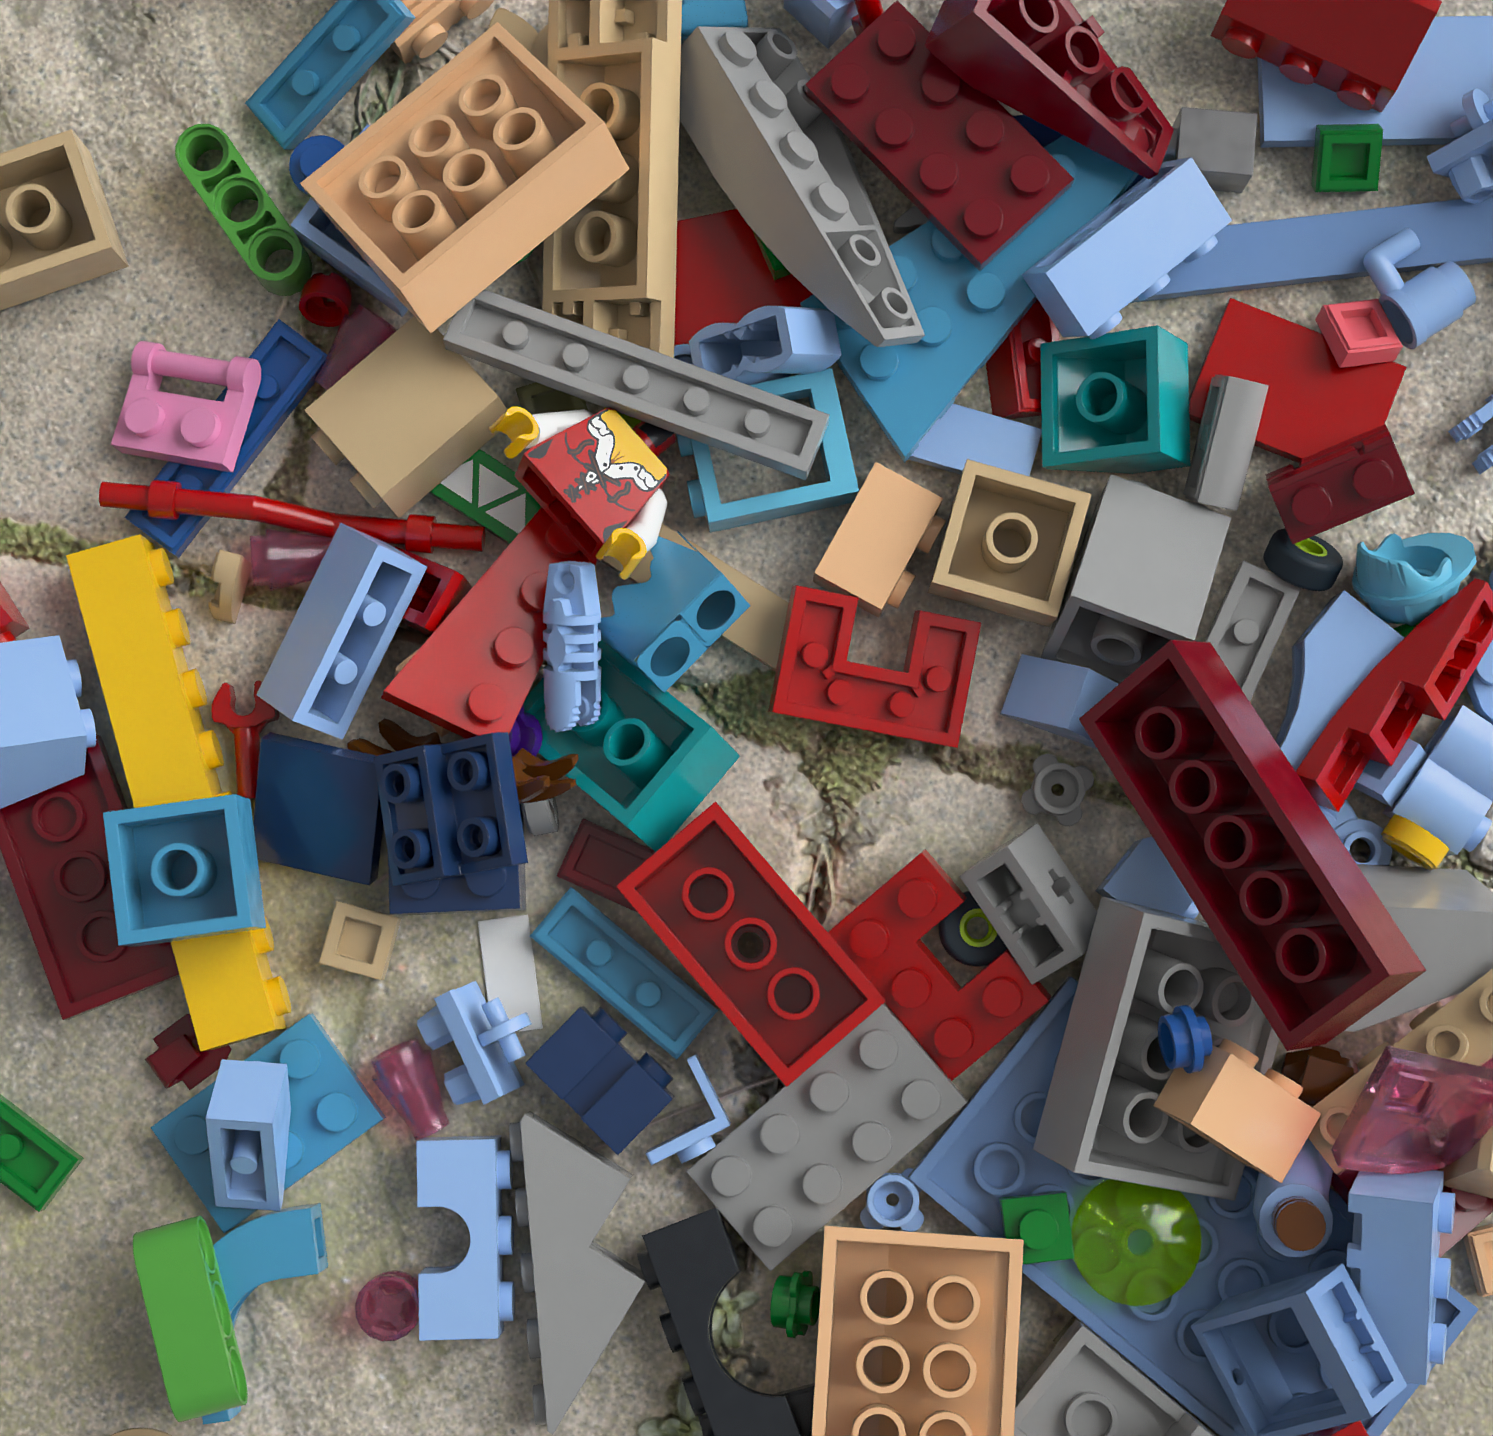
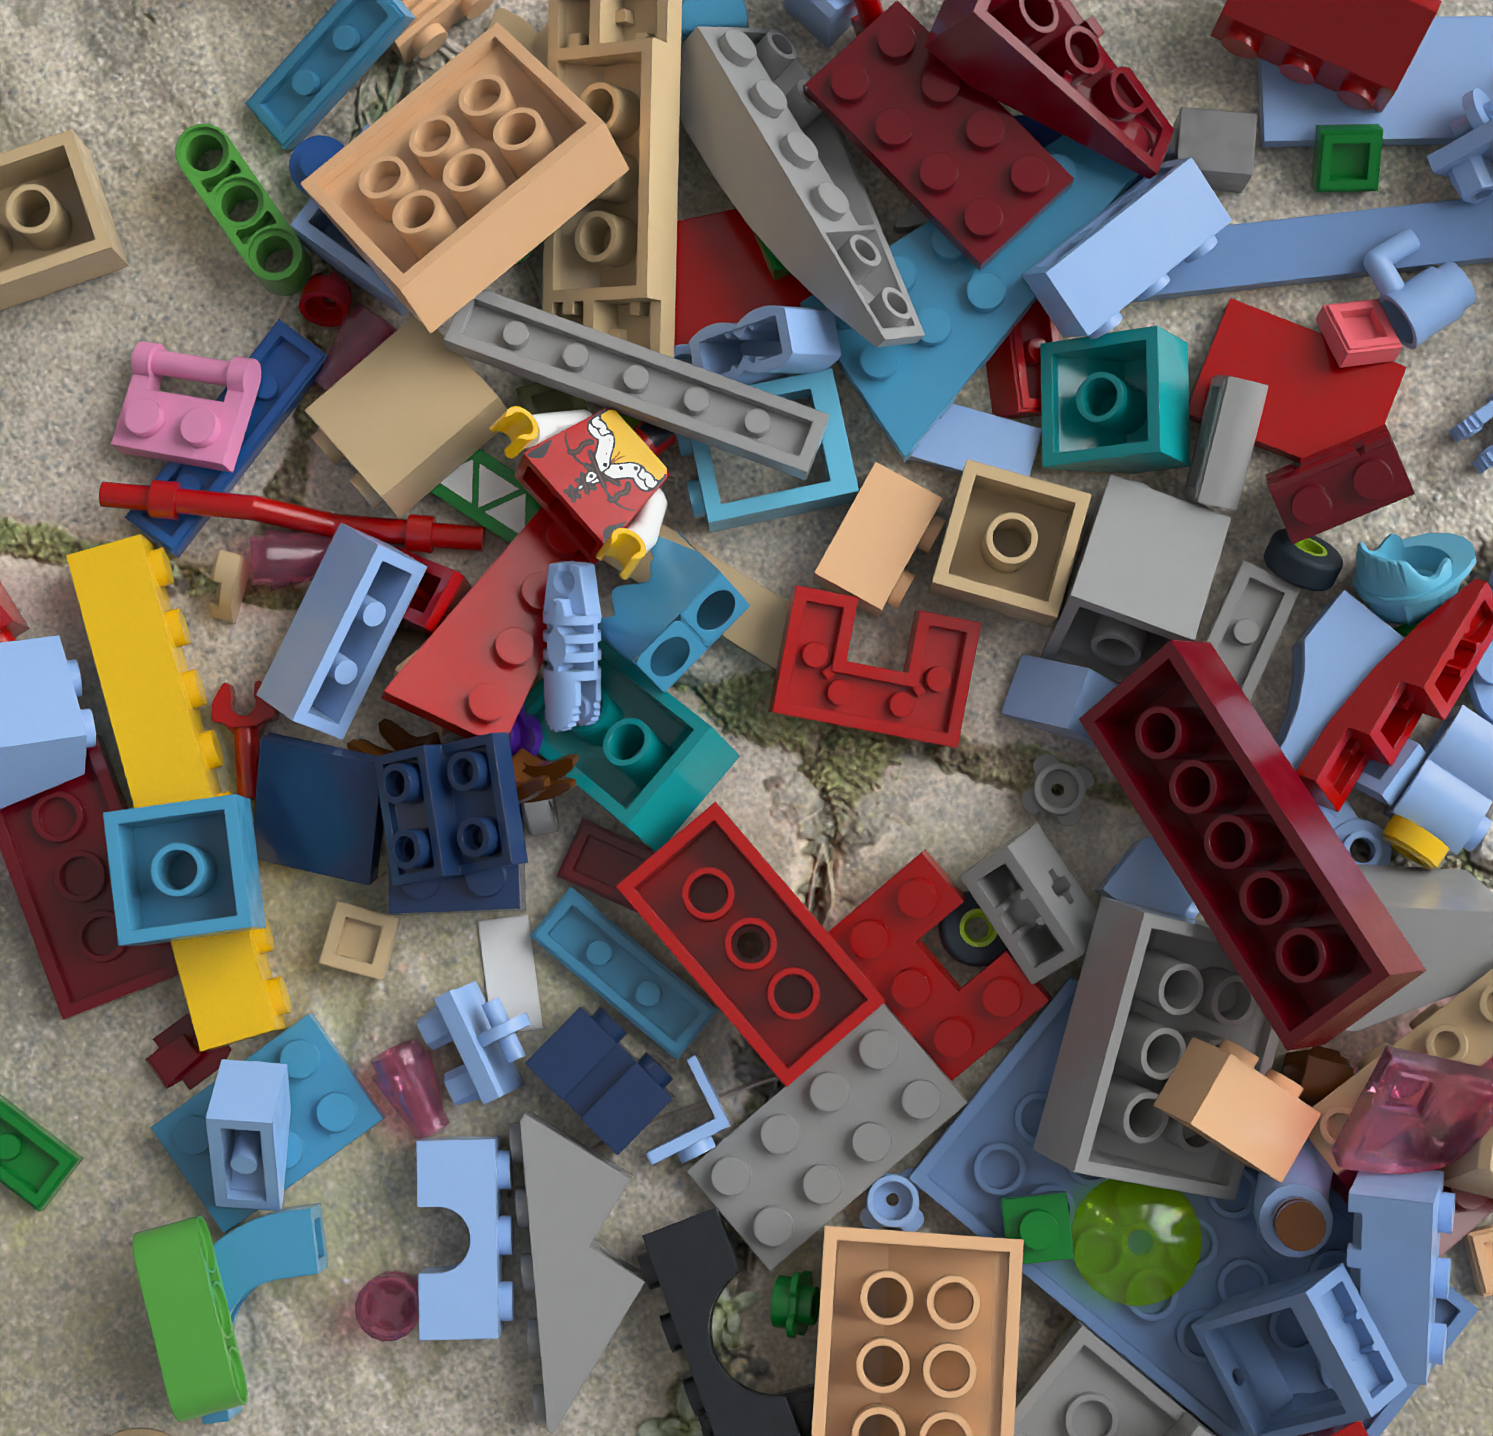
(1184, 1039): blue plate -> none

